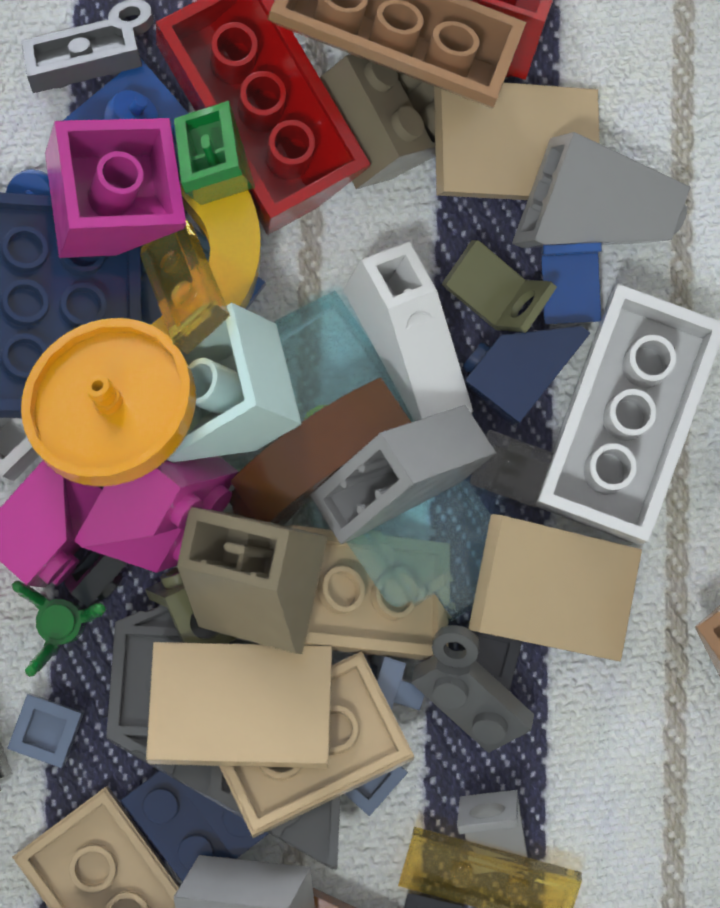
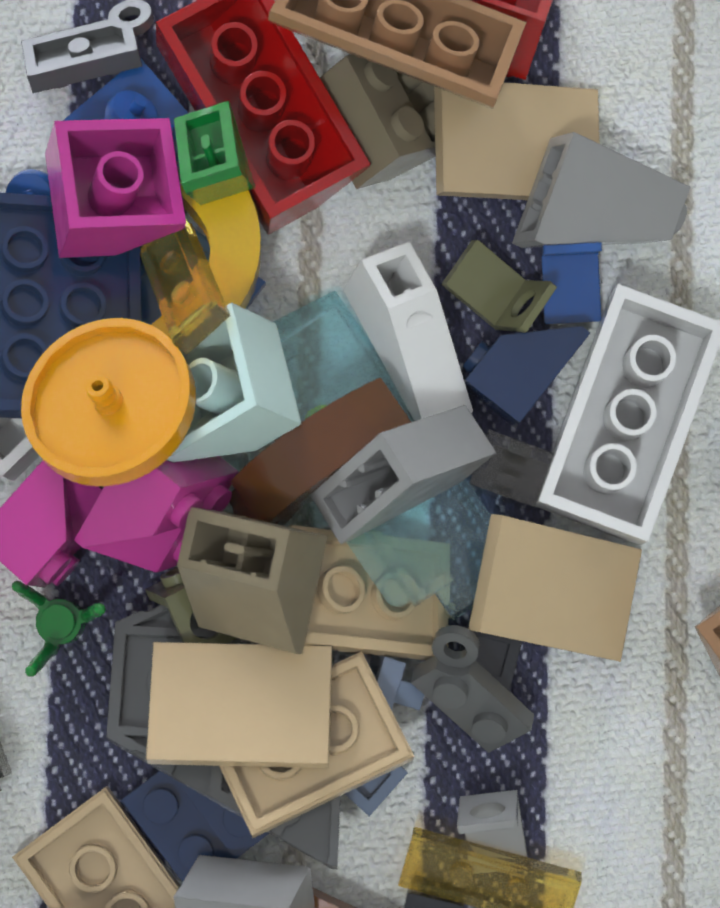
(45, 730): sand blue plate -> none
(94, 577): black plate -> none

